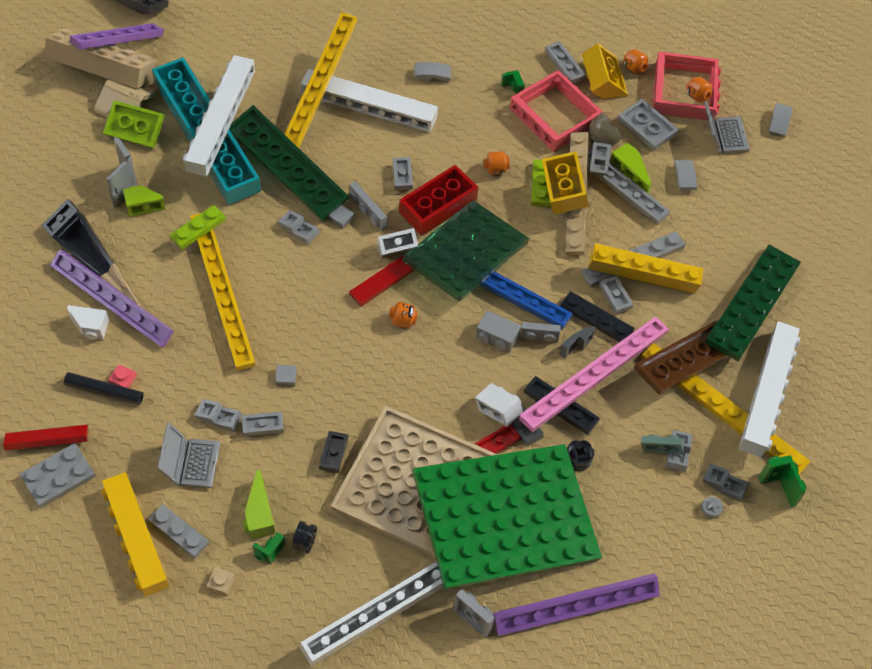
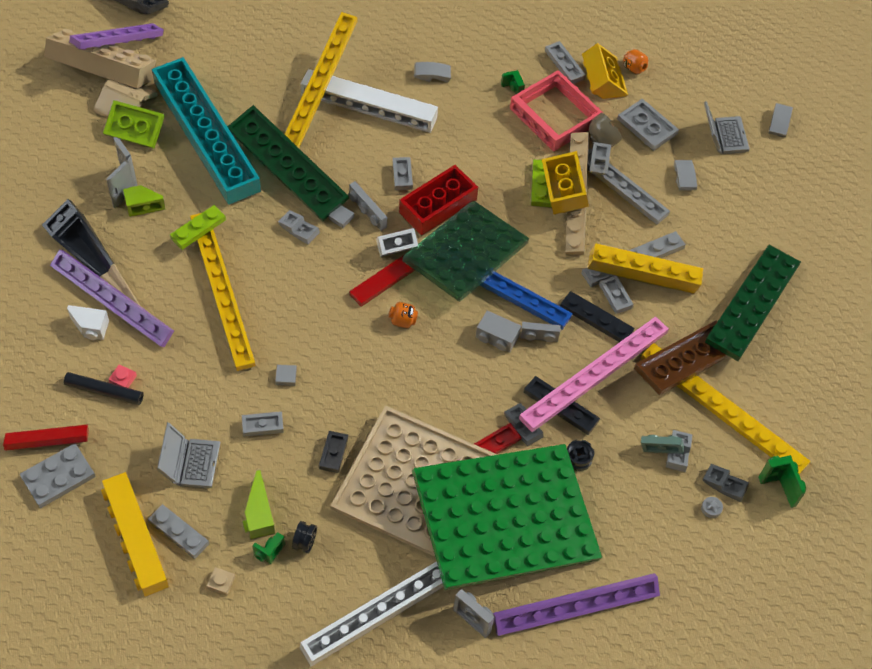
(219, 116): white brick -> none
(219, 416): light grey slope -> none
(496, 162): orange head -> none
(499, 404): white brick -> none
(579, 339): dark grey slope -> none
(630, 163): lime slope -> none
(686, 63): coral window -> none
(699, 89): orange head -> none
(769, 390): white brick -> none

